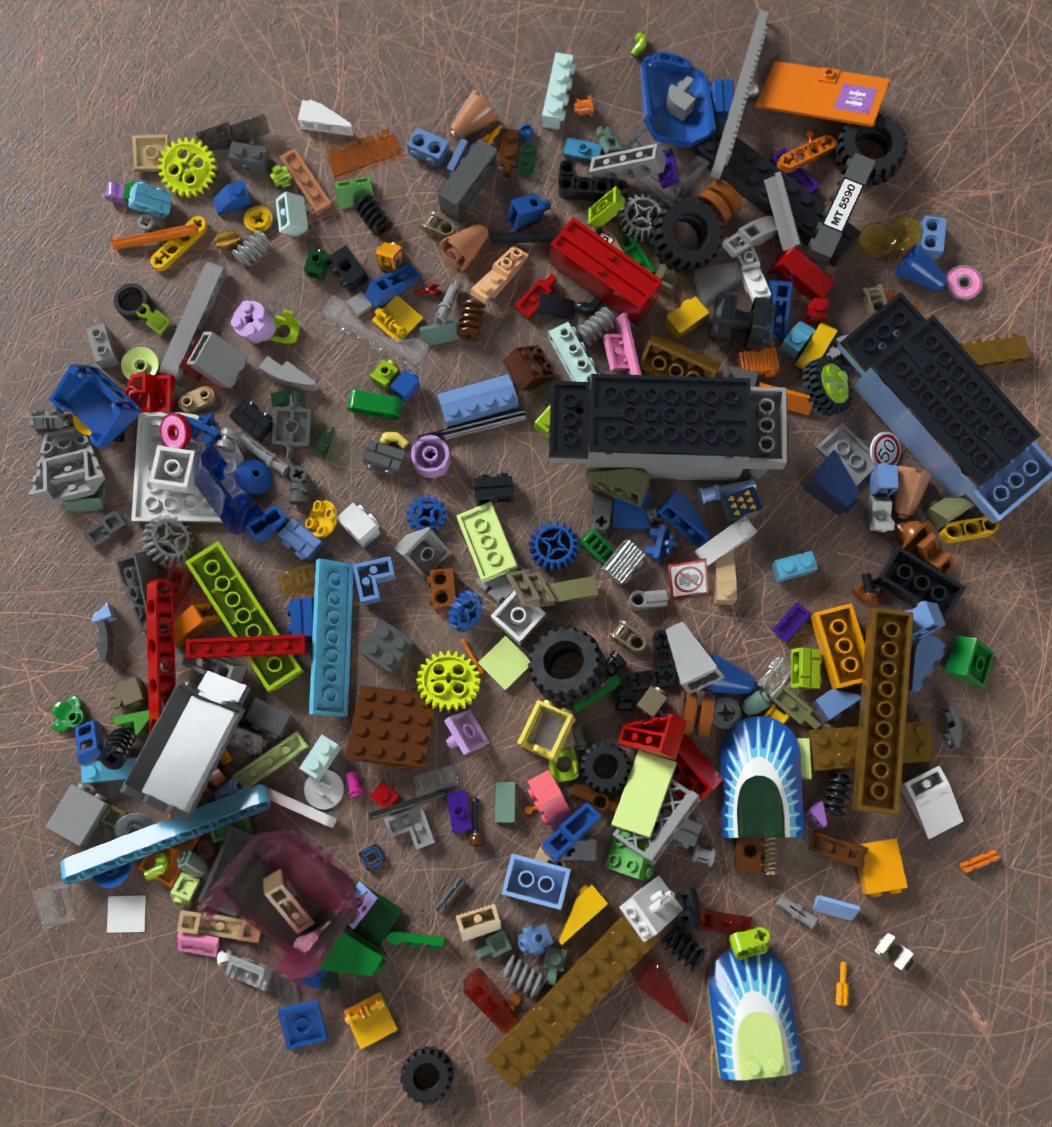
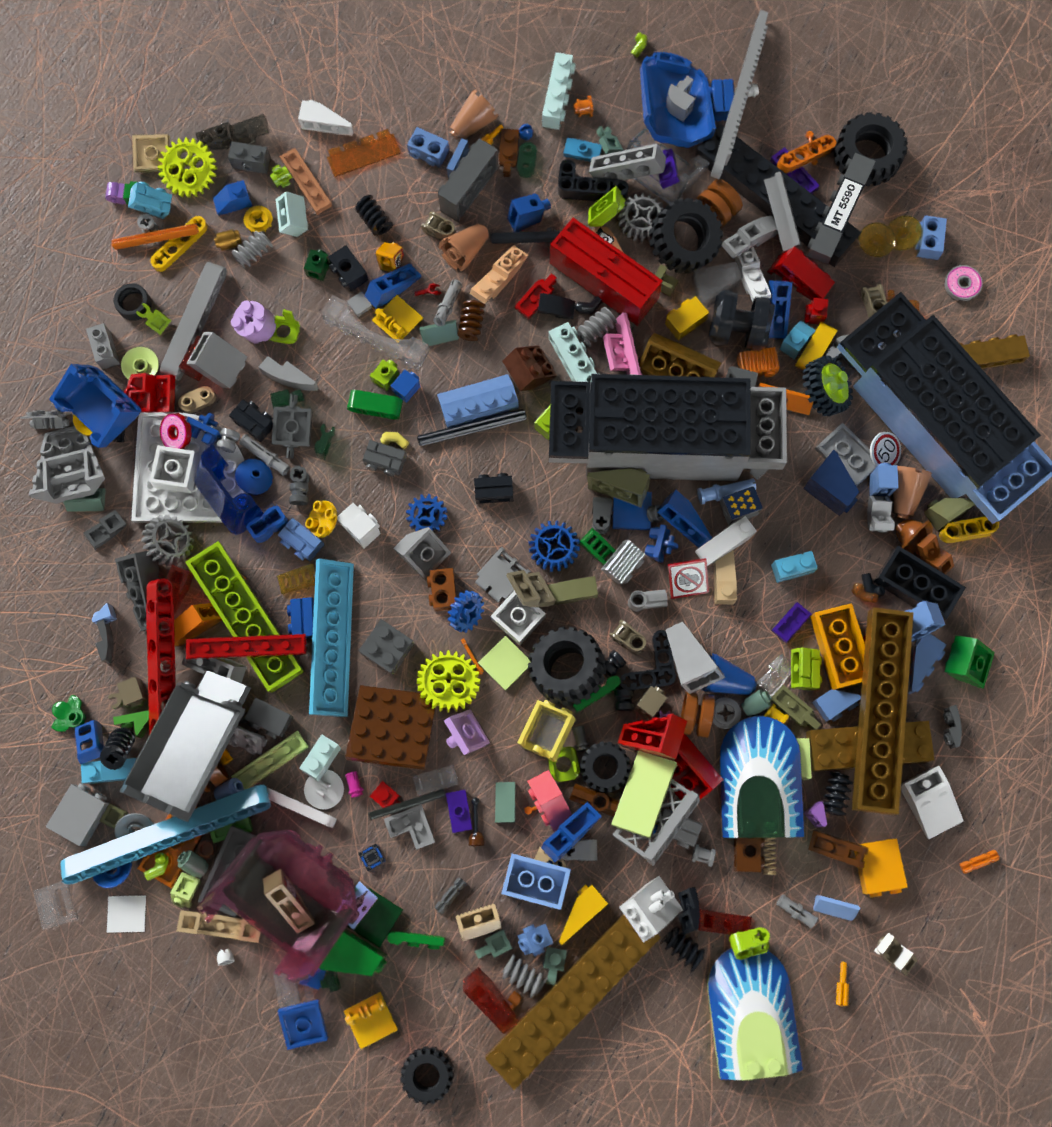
(198, 944): bright pink plate -> none
(249, 971): light grey hinge -> none
(352, 191): bright green panel -> none
(368, 576): medium blue brick -> none
(421, 453): lavender brick -> none
(487, 542): yellowish green tile -> none
(627, 861): bright green bracket -> none
(635, 252): green hinge -> none
(659, 988): clear red slope -> none
(823, 93): orange door -> none
(921, 270): blue cone -> none

